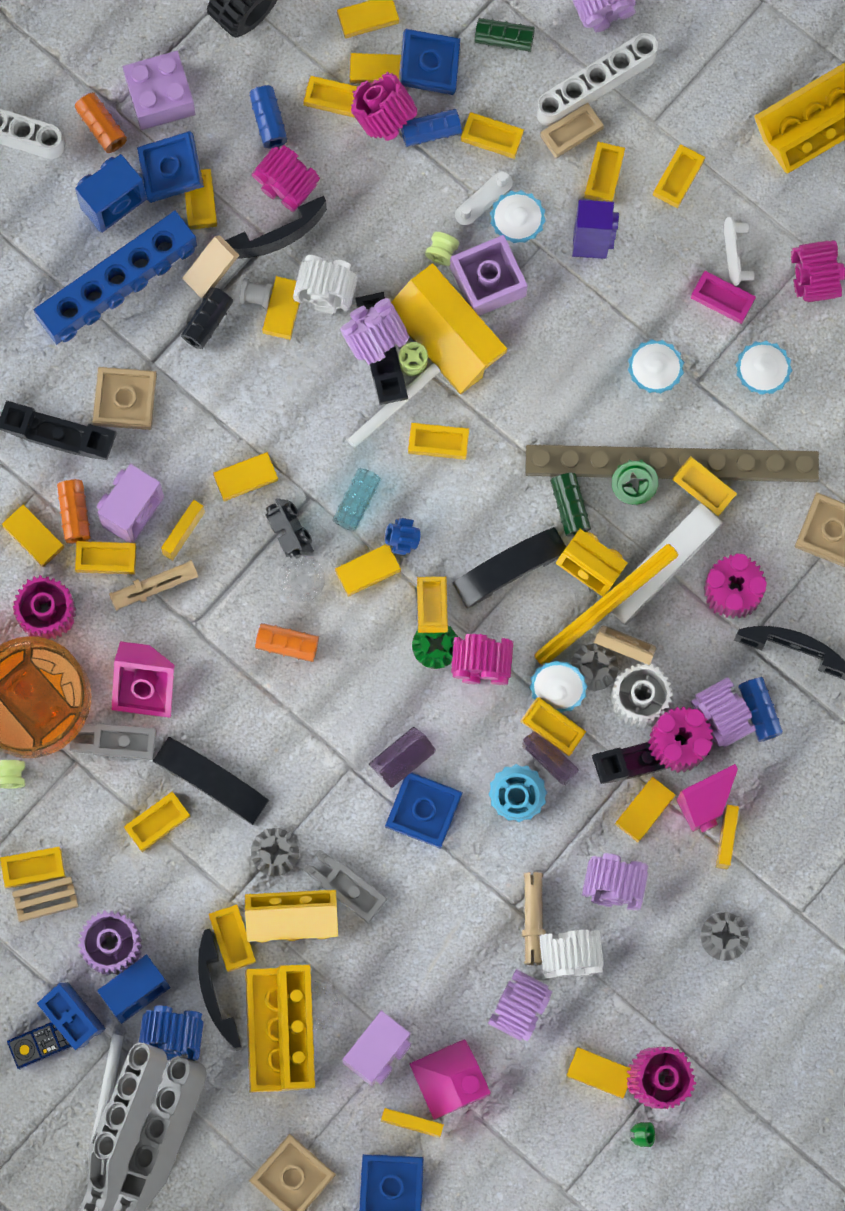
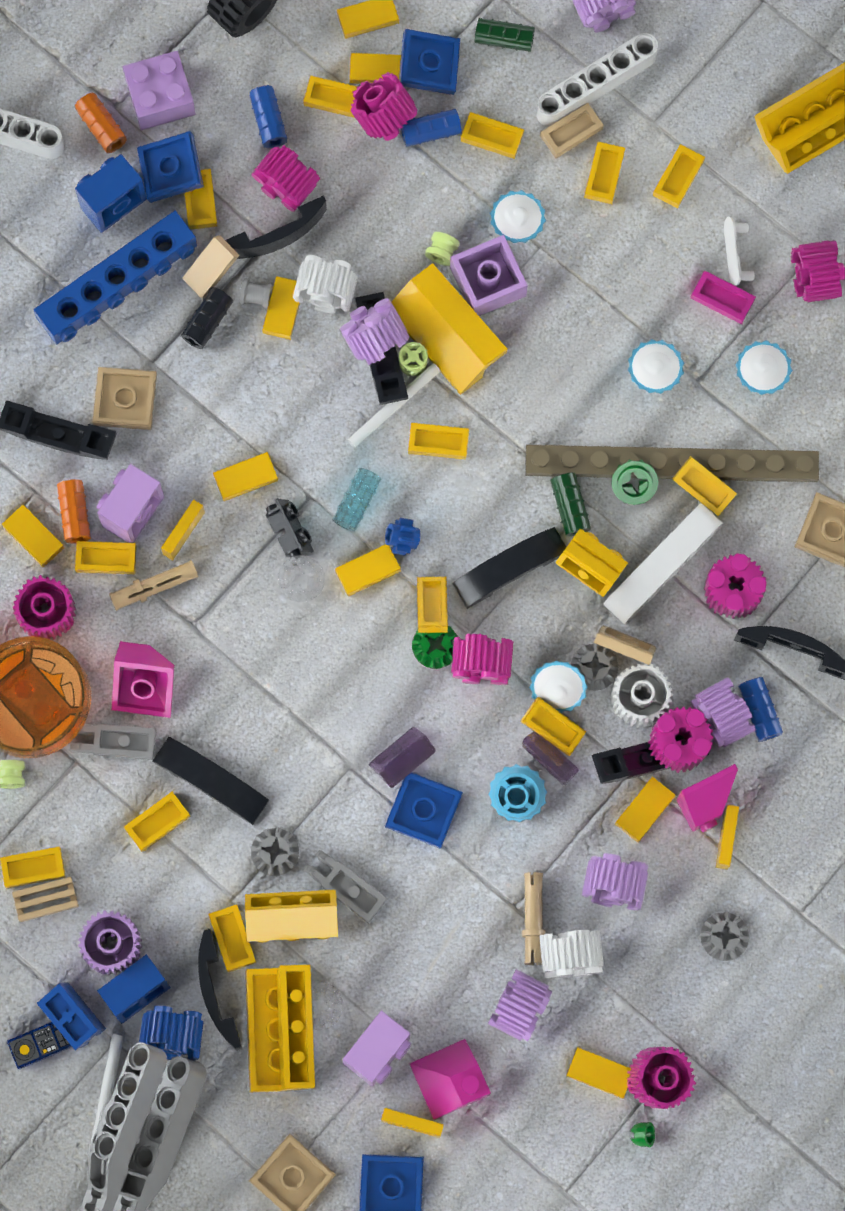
(287, 642): orange axle -> none
(483, 198): white piece -> none
(594, 229): dark purple brick -> none
(606, 604): yellow axle -> none

